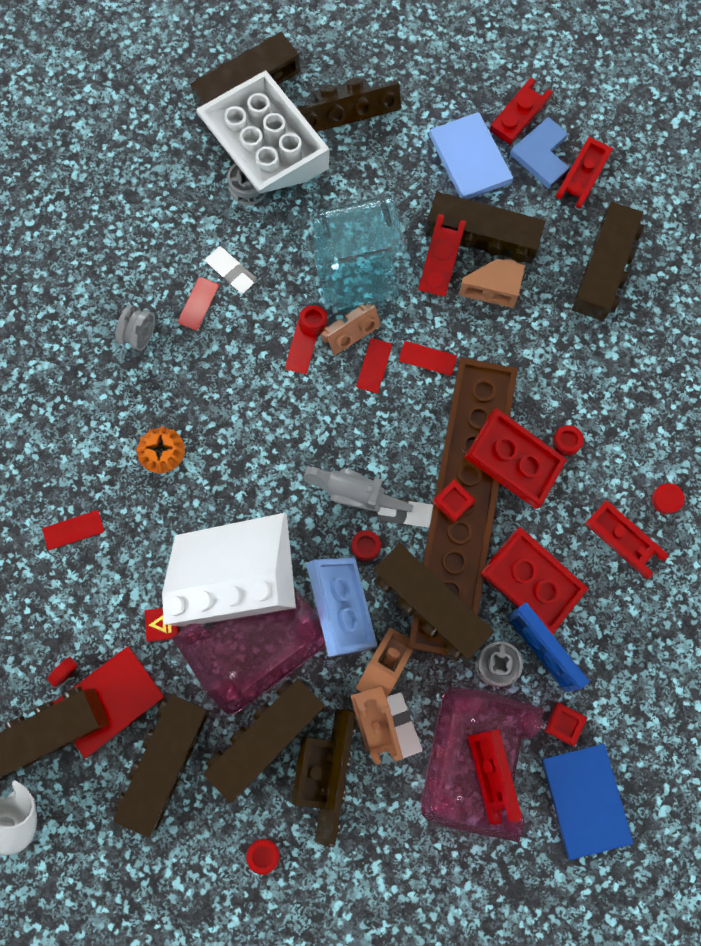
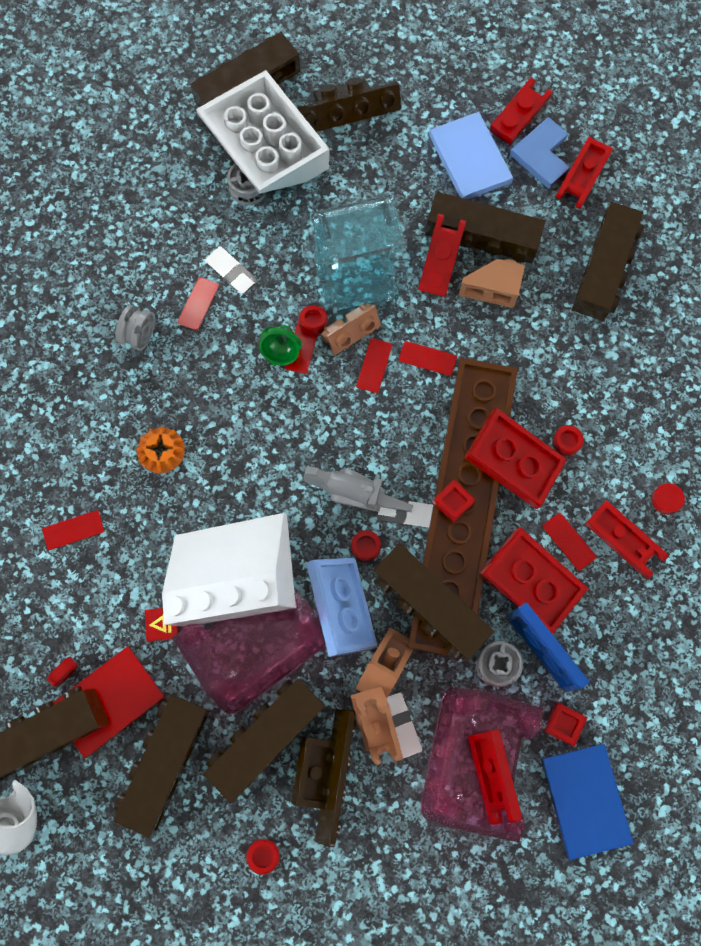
(279, 349): none -> green piece
(569, 541): none -> red sticker

